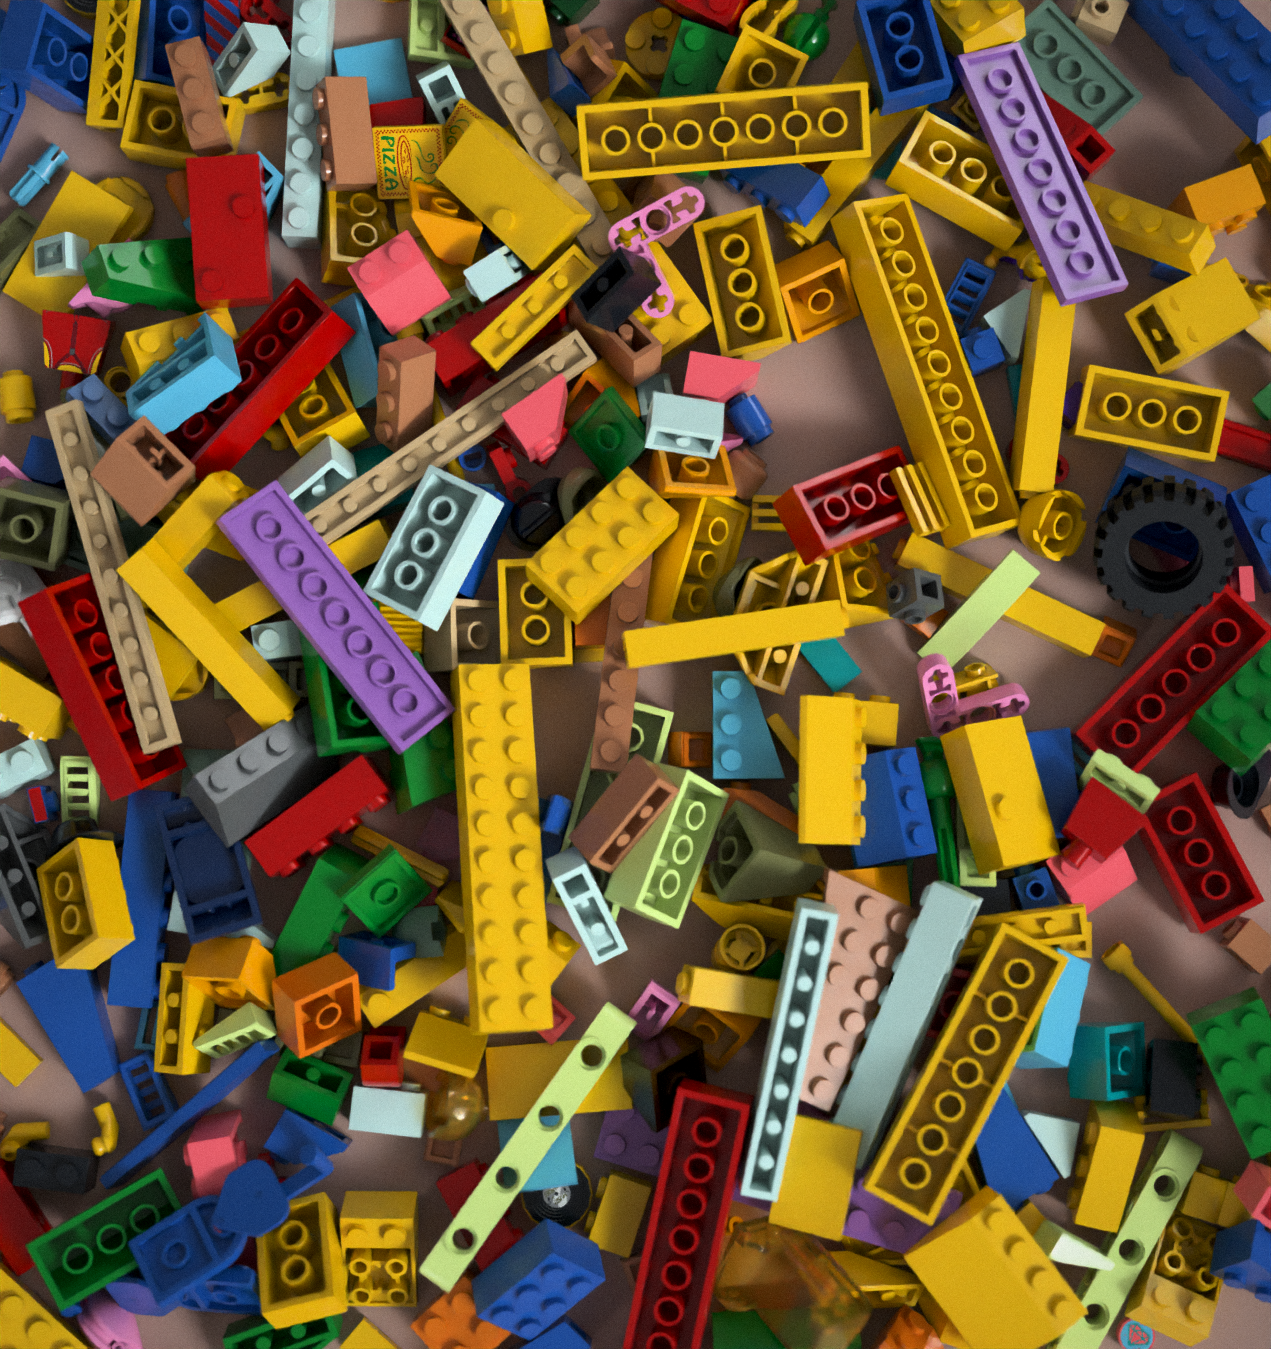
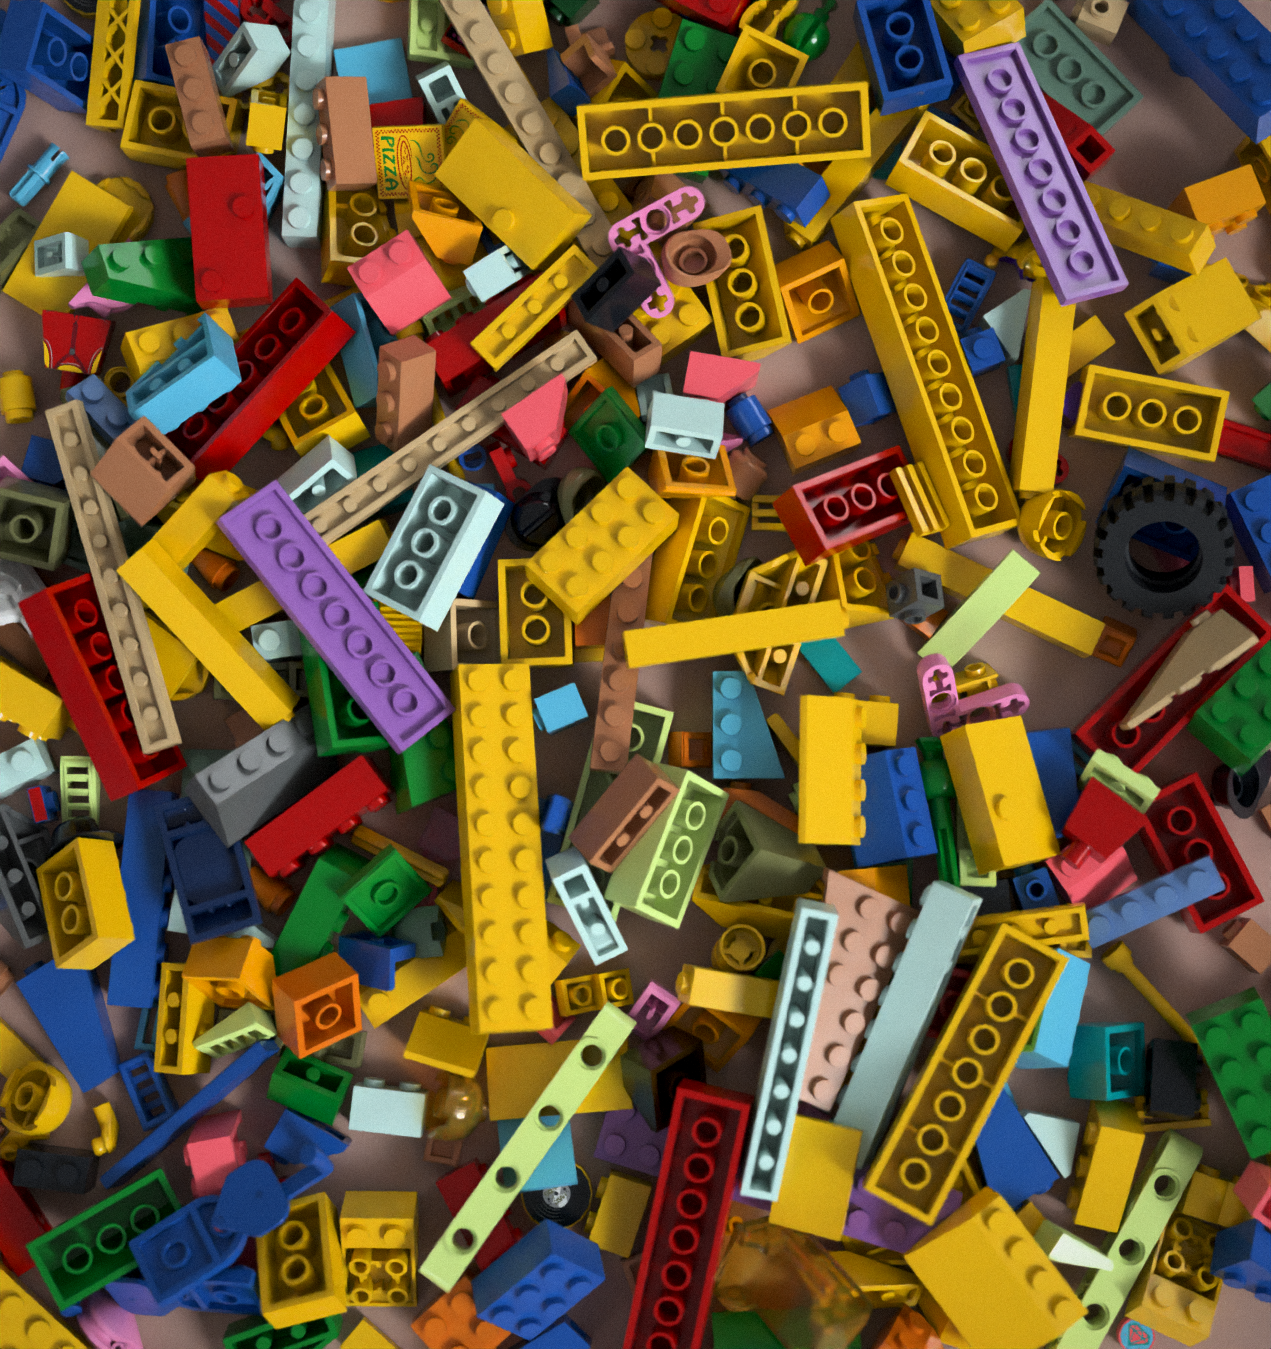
(36, 1099): none -> yellow cylinder
(216, 569): none -> orange cone
(266, 121): none -> yellow brick
(272, 892): none -> orange cone
(383, 1056): red brick -> none
(560, 710): none -> medium azure brick
(593, 991): none -> yellow slope
(695, 257): none -> nougat hat
(814, 430): none -> light orange slope
(867, 398): none -> blue brick
(1088, 343): none -> yellow tile
(1153, 900): none -> medium blue plate
(1203, 648): none -> tan wedge

